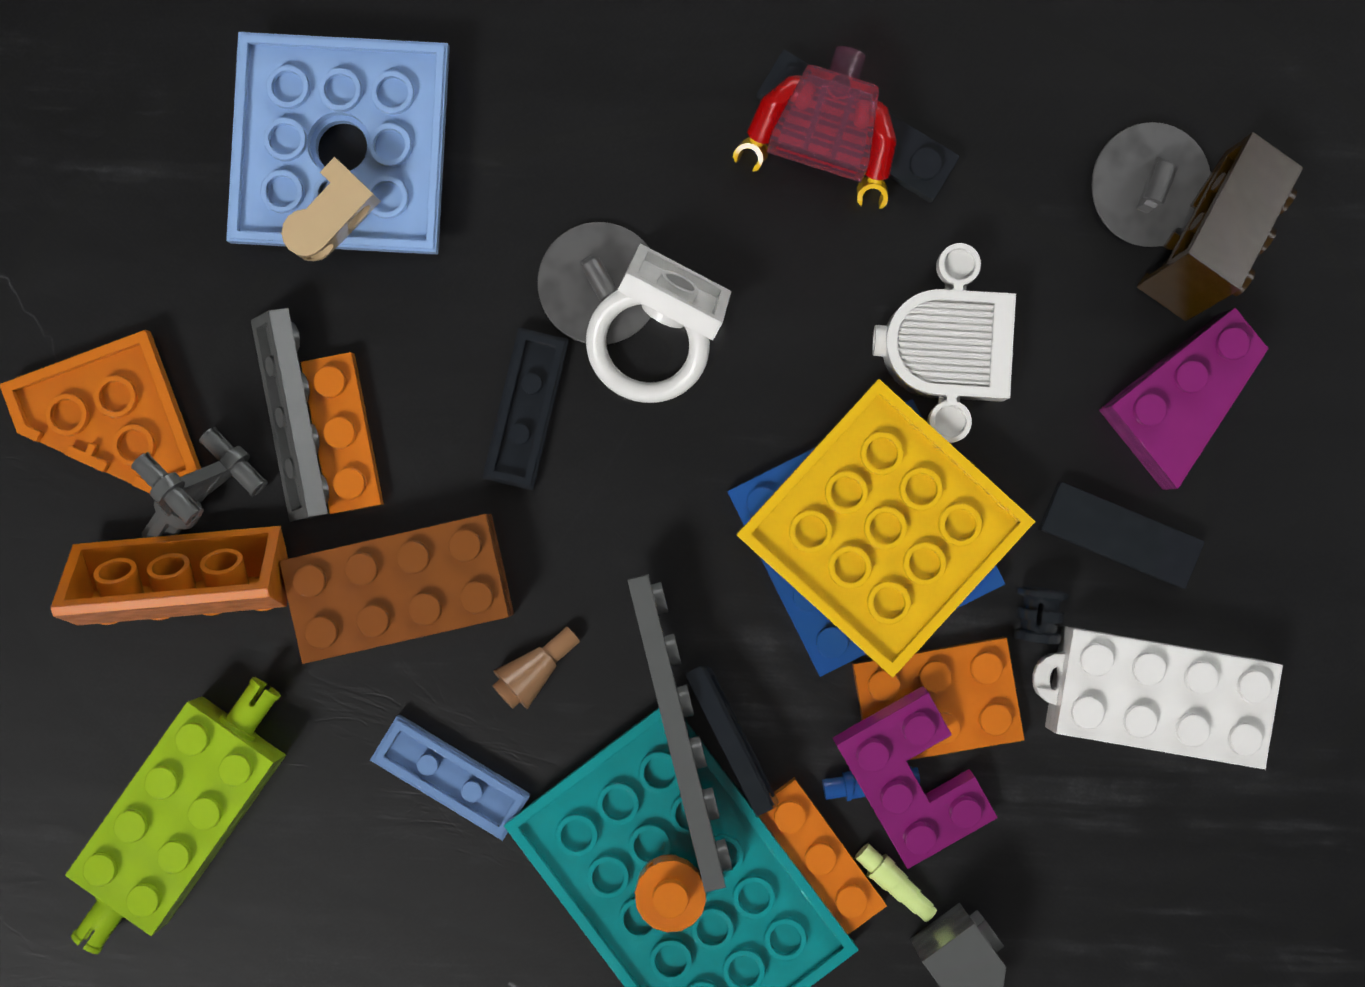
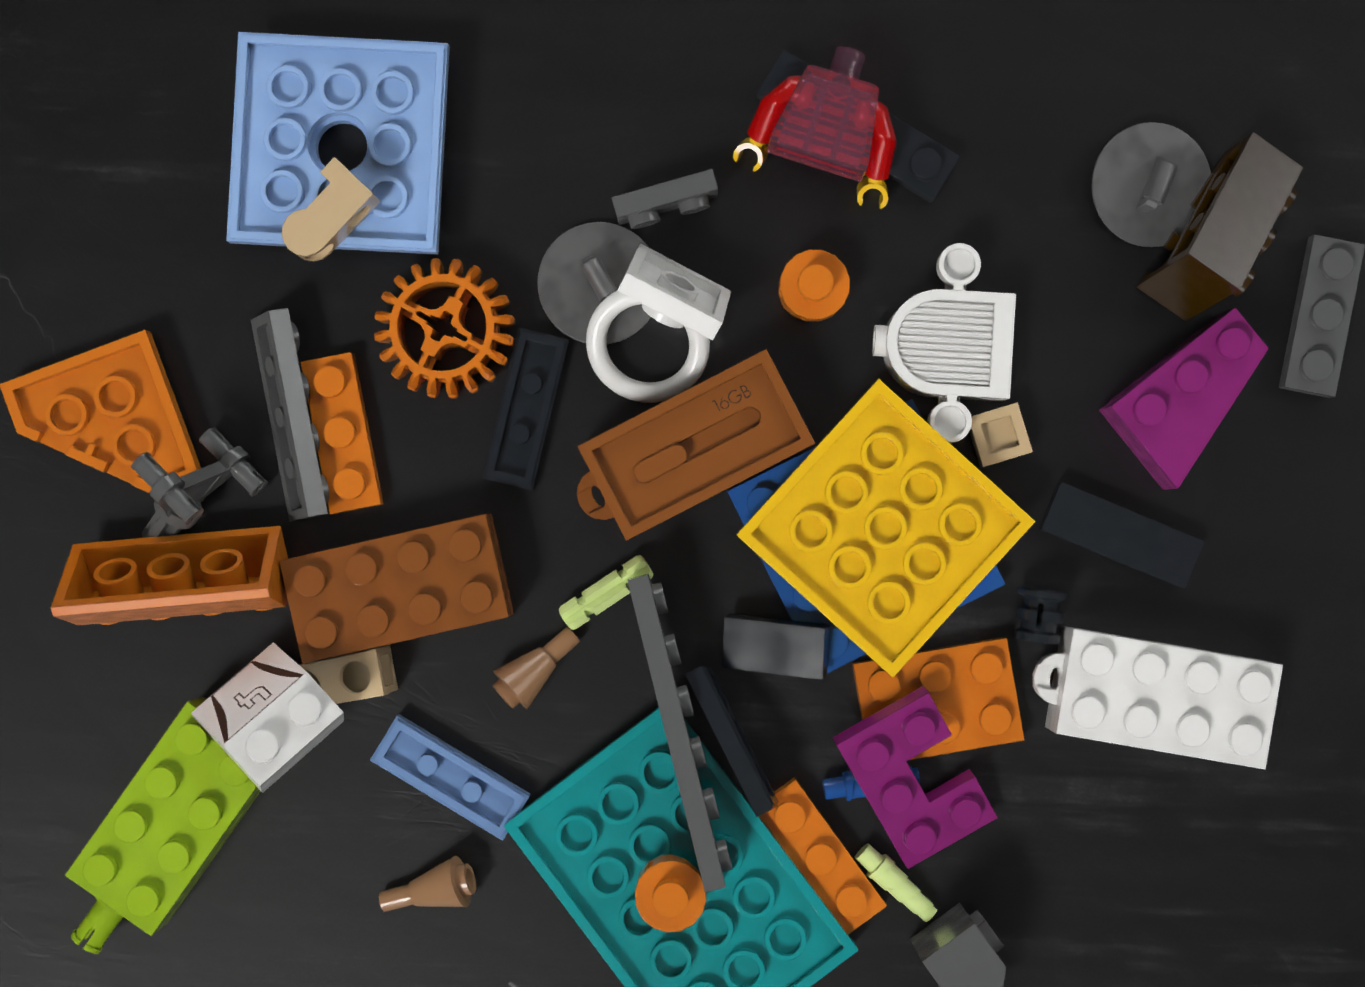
(269, 716): none -> white slope
(355, 674): none -> tan leg
(434, 350): none -> orange gear
(442, 886): none -> medium nougat cone
(603, 593): none -> yellowish green axle
(687, 193): none -> dark grey plate
(692, 446): none -> dark orange piece
(775, 646): none -> black tile
(814, 285): none -> orange piece
(999, 435): none -> tan plate
(1321, 316): none -> dark grey plate

